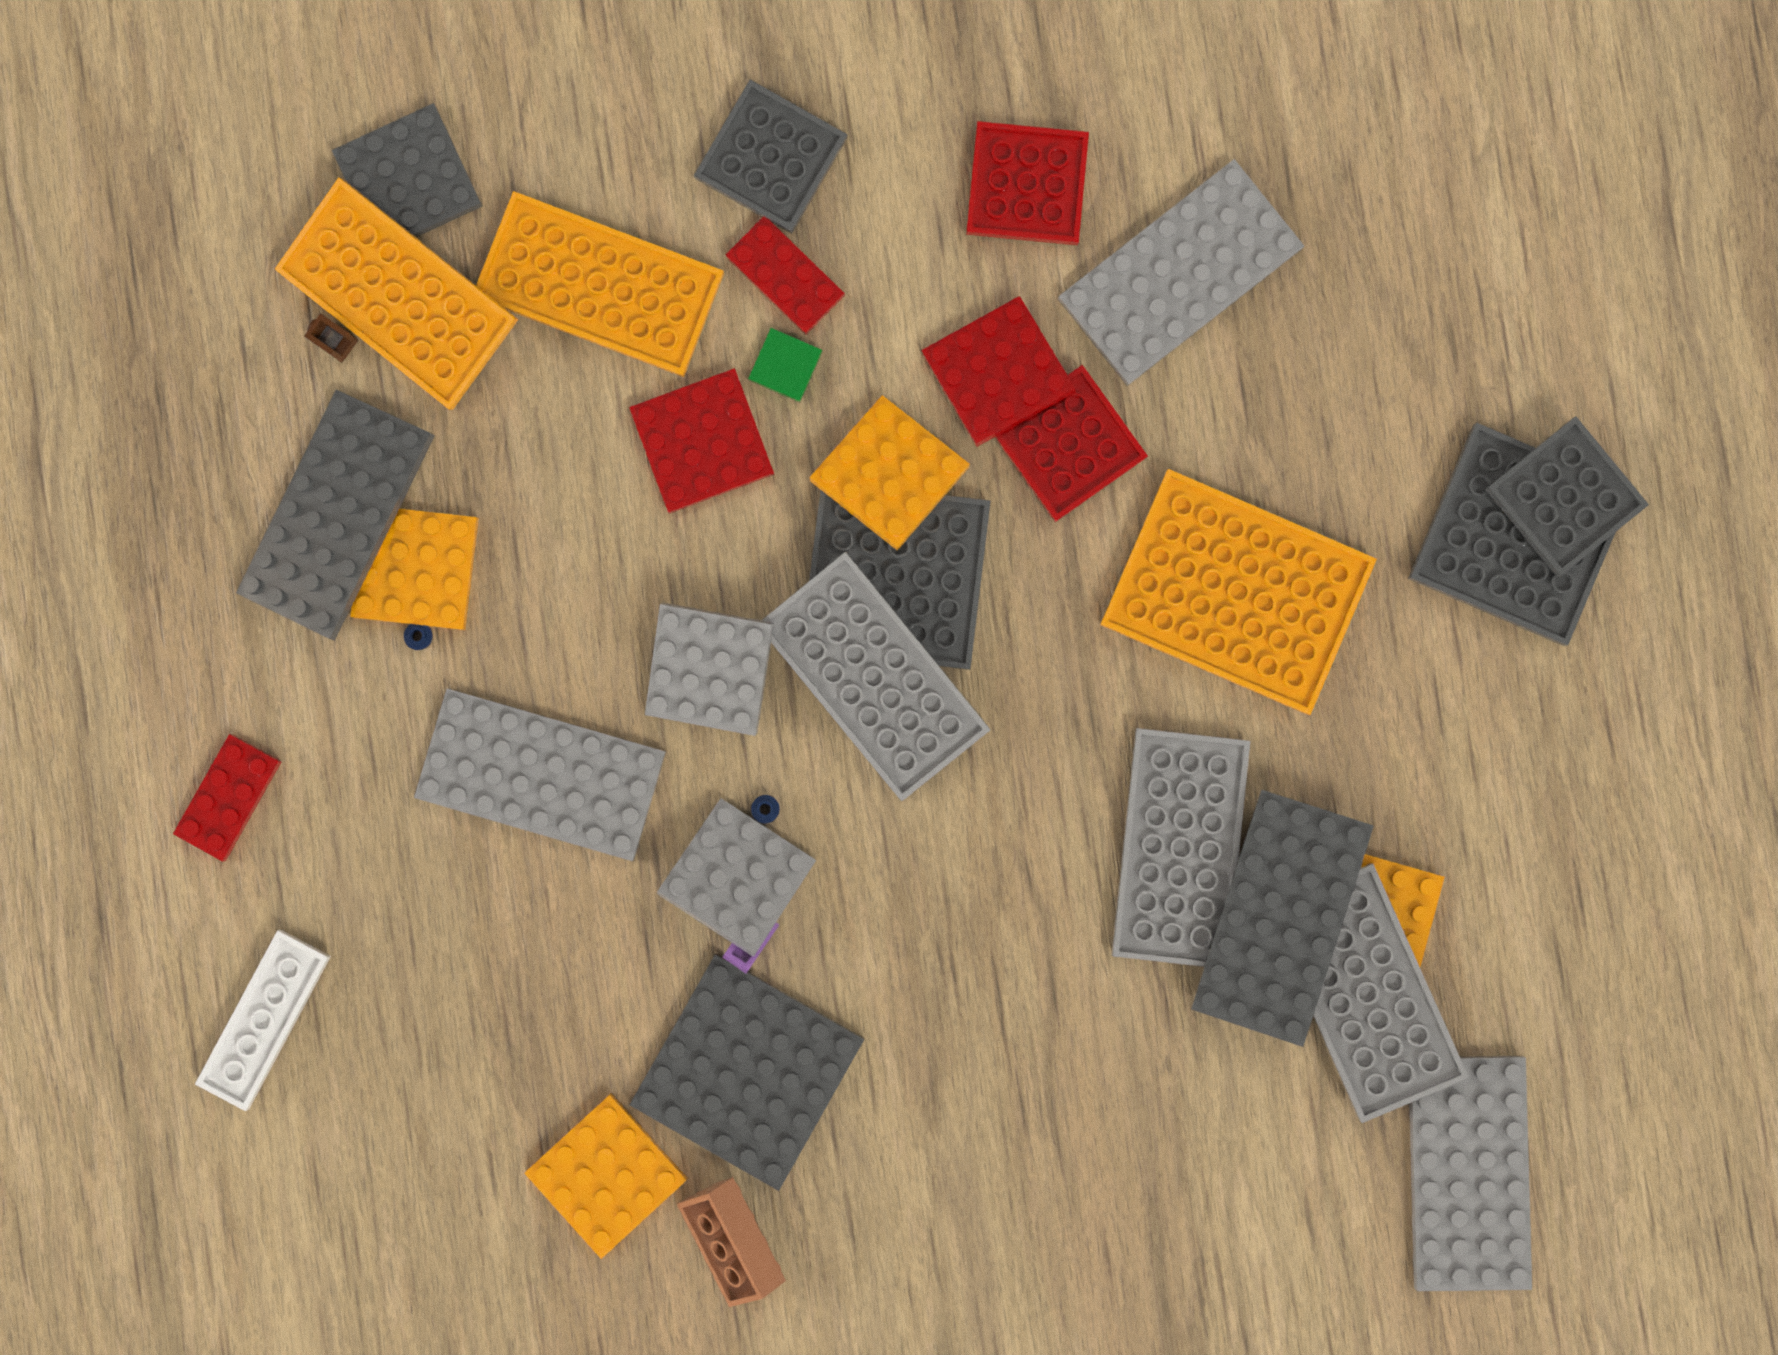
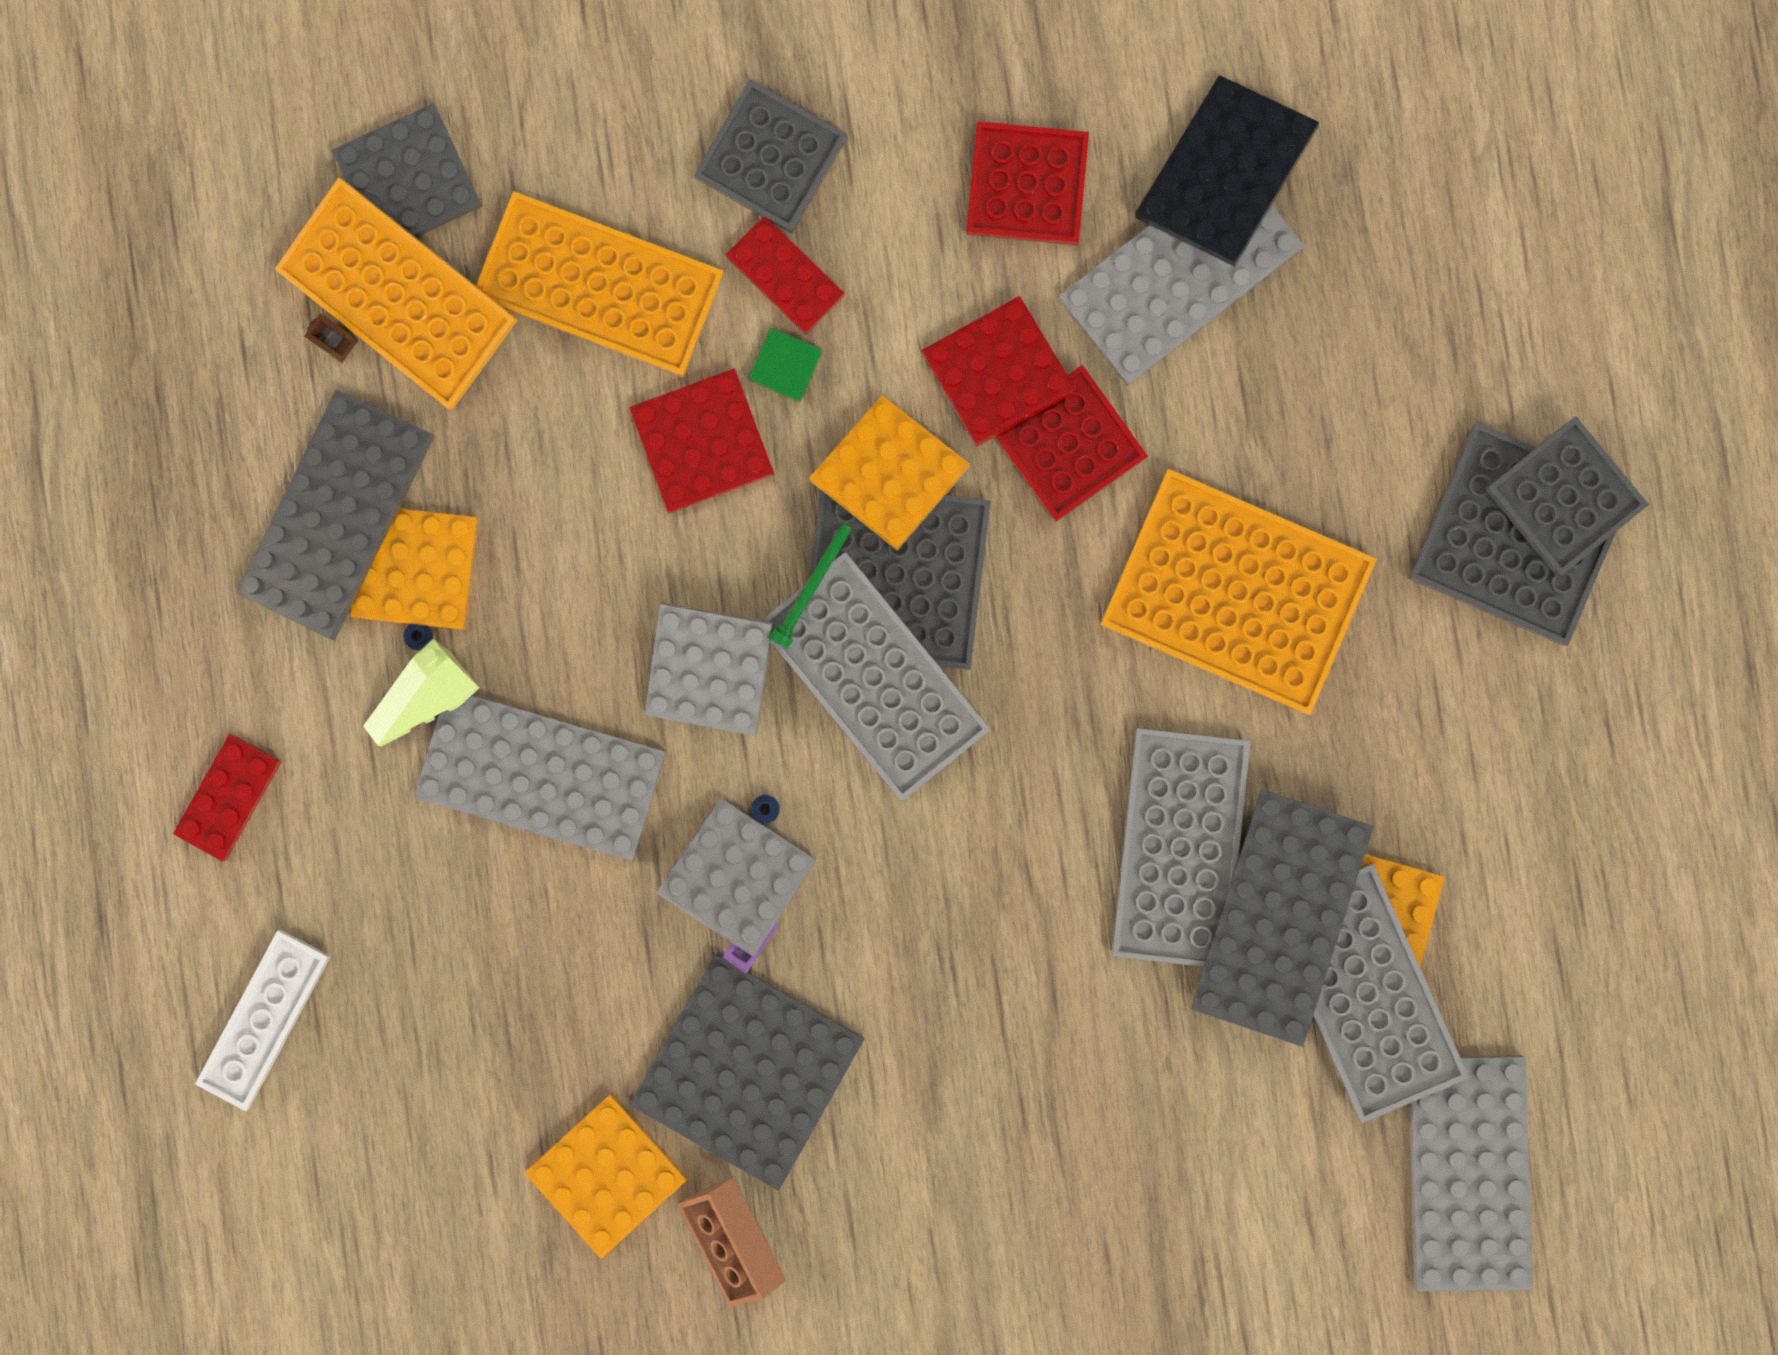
(424, 689): none -> yellowish green wedge
(784, 633): none -> green piece
(1227, 170): none -> black plate

